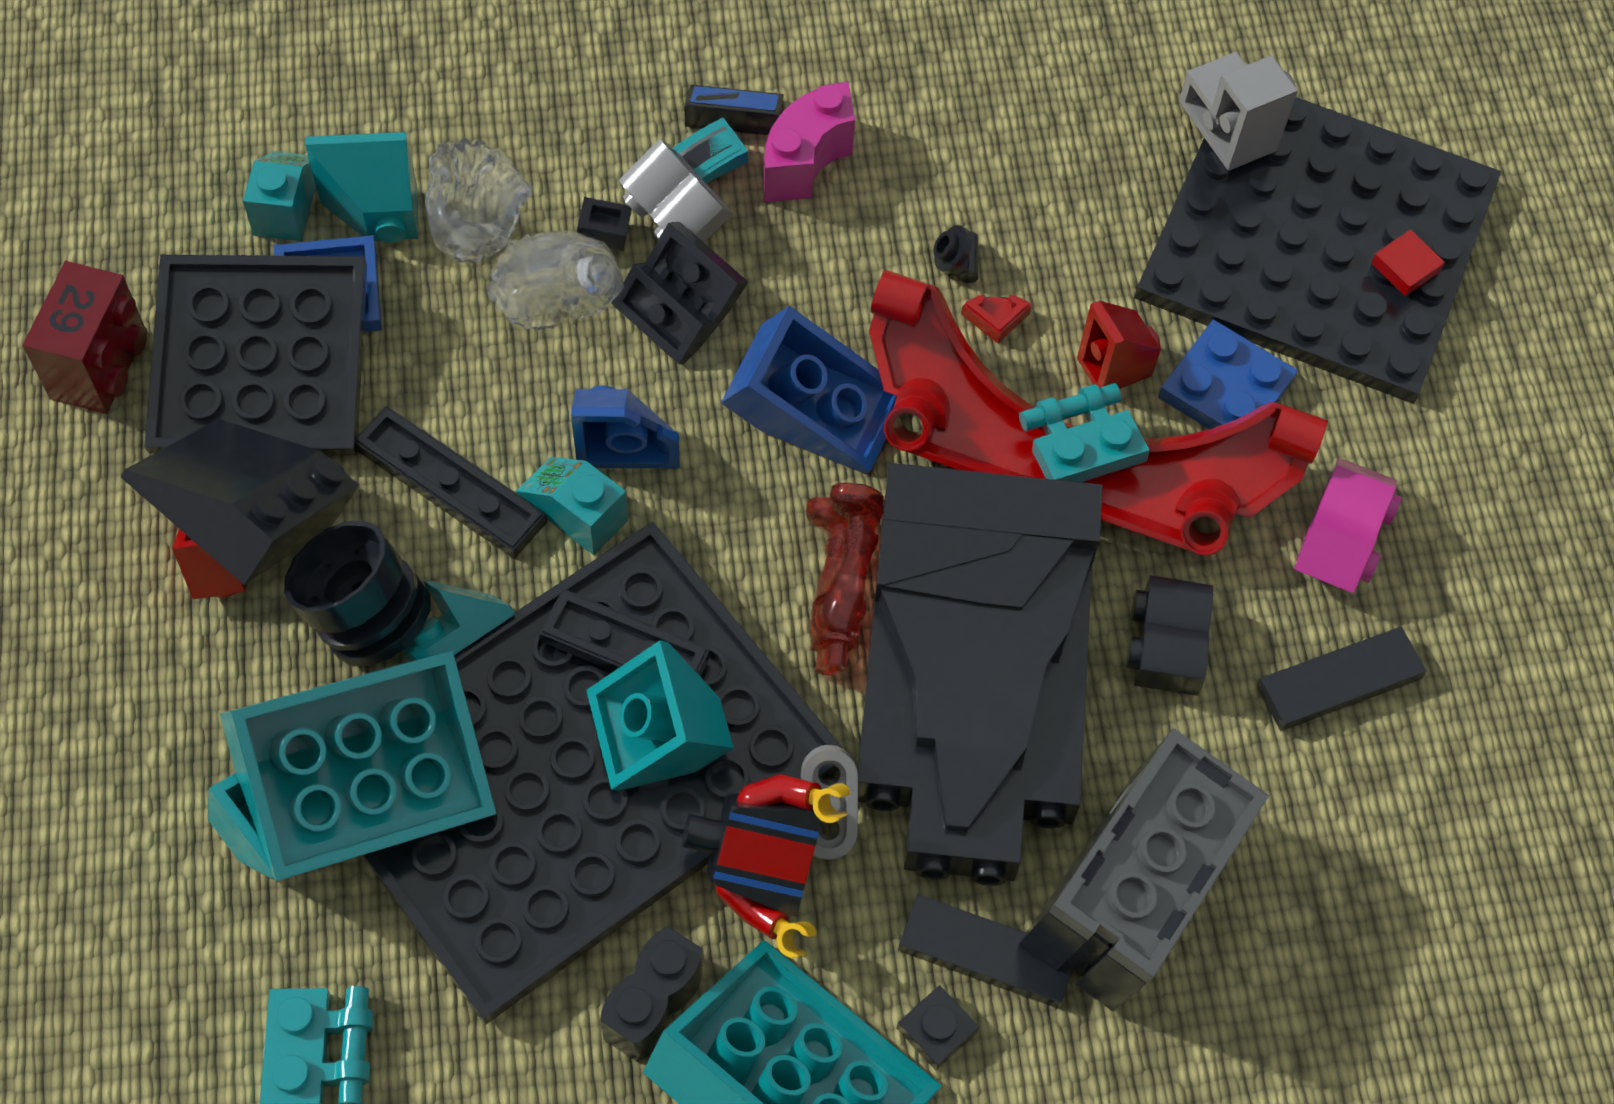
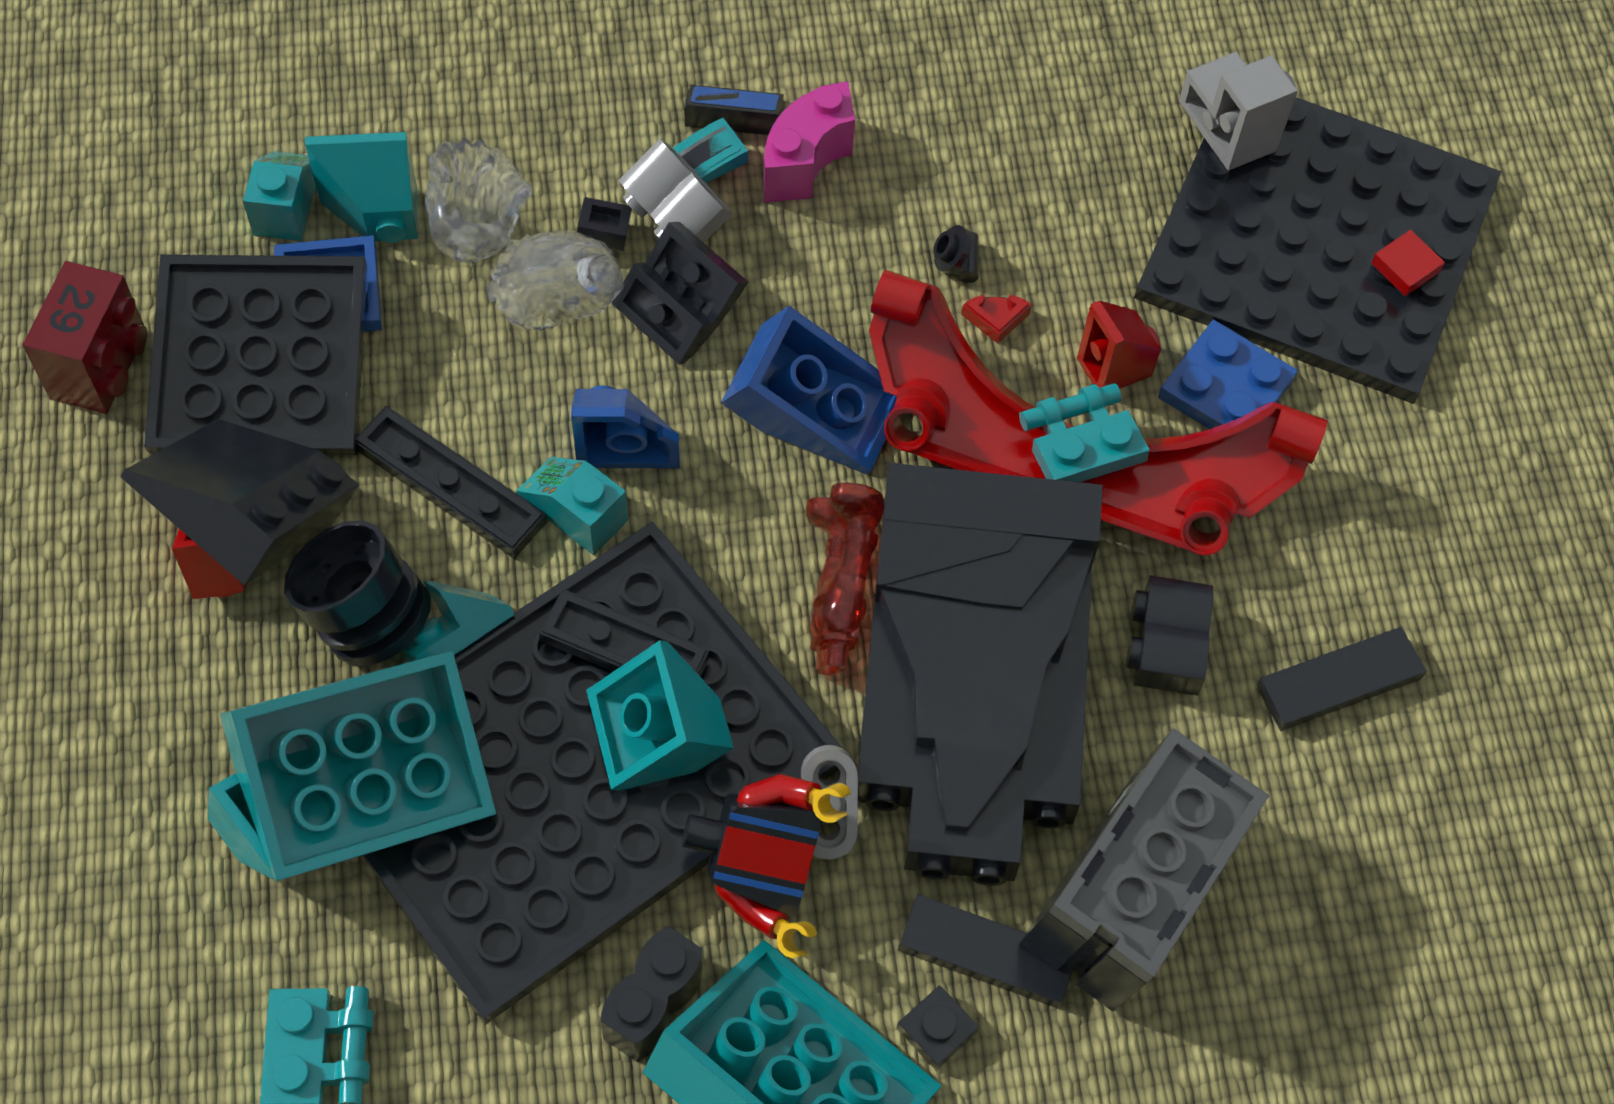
(1347, 526): dark pink brick -> none

